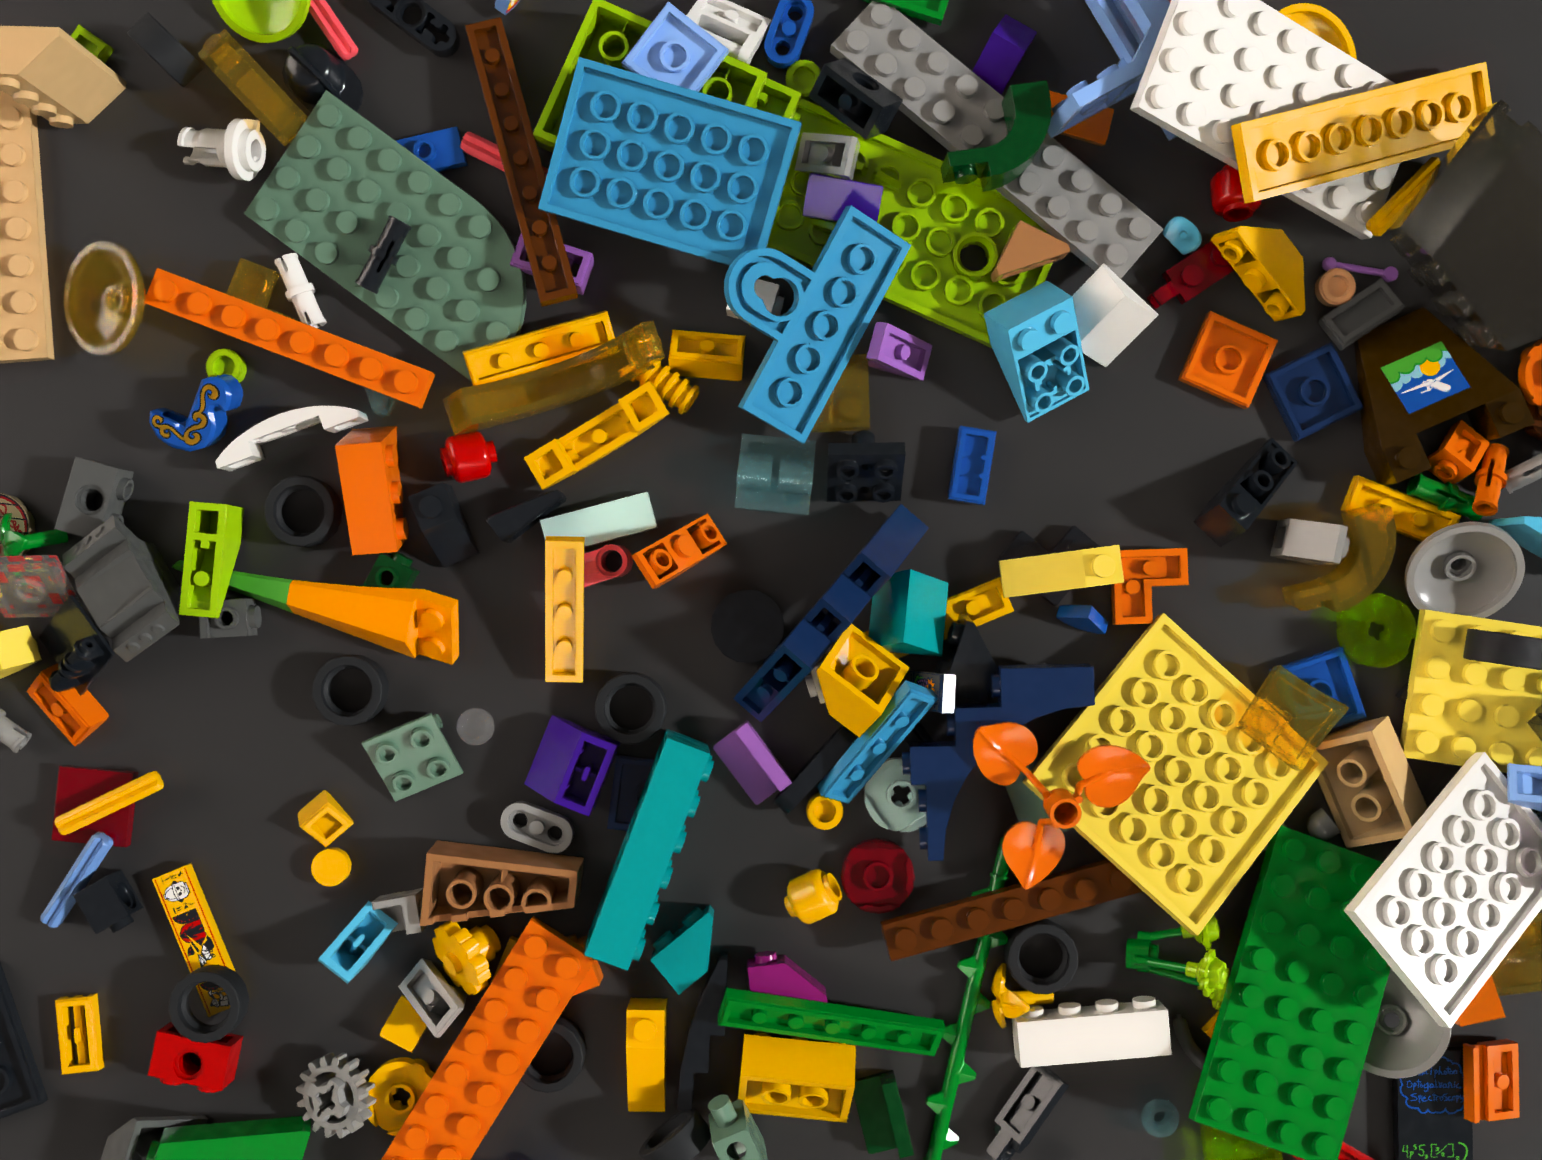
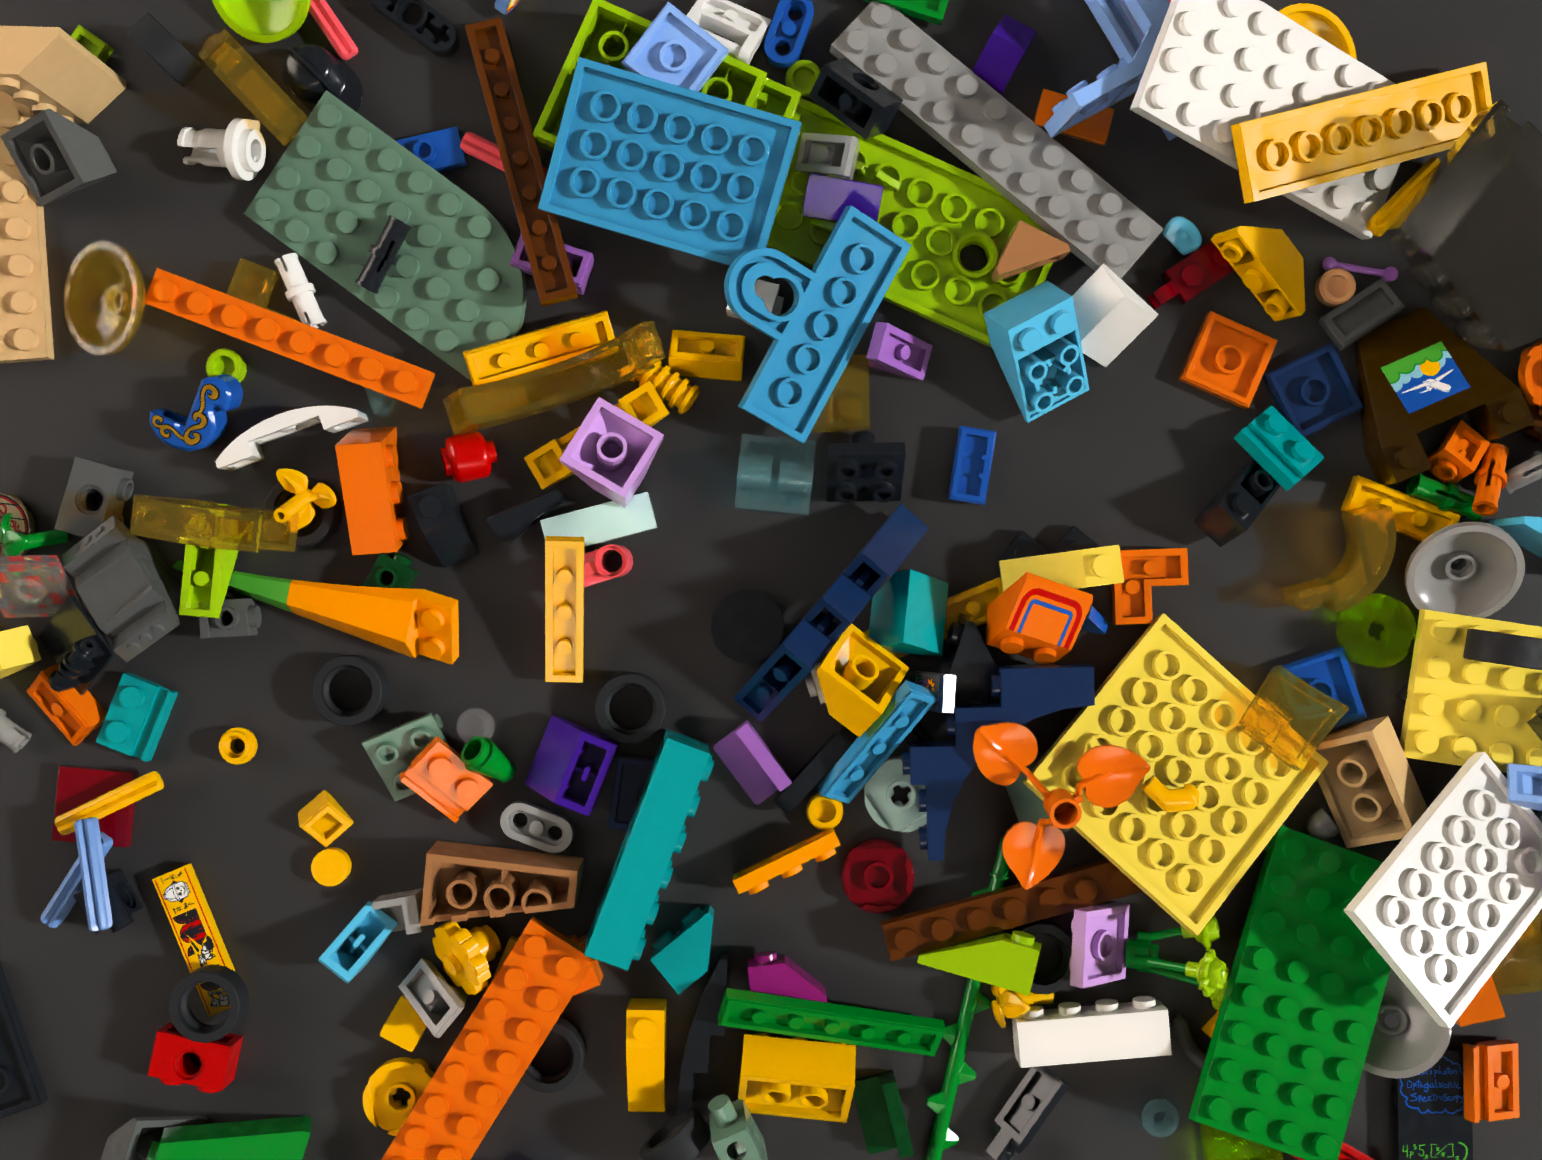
(57, 156): none -> dark grey slope
(93, 874): none -> medium blue axle
(93, 1034): yellow tile -> none
(137, 717): none -> teal plate
(211, 524): none -> clear yellow slope
(227, 748): none -> yellow plate
(302, 501): none -> yellow plant
(335, 1095): light grey gear -> none
(443, 779): none -> orange plate
(487, 759): none -> green cone
(612, 451): none -> lavender slope
(679, 551): orange slope -> none
(786, 862): none -> light orange plate
(813, 896): yellow head -> none
(995, 960): none -> lime slope
(1027, 123): dark green arch -> none
(1037, 618): none -> orange slope
(1099, 944): none -> lavender plate
(1171, 799): none -> yellow arm
(1228, 196): red head -> none
(1279, 448): none -> teal plate
(1310, 542): light grey slope -> none

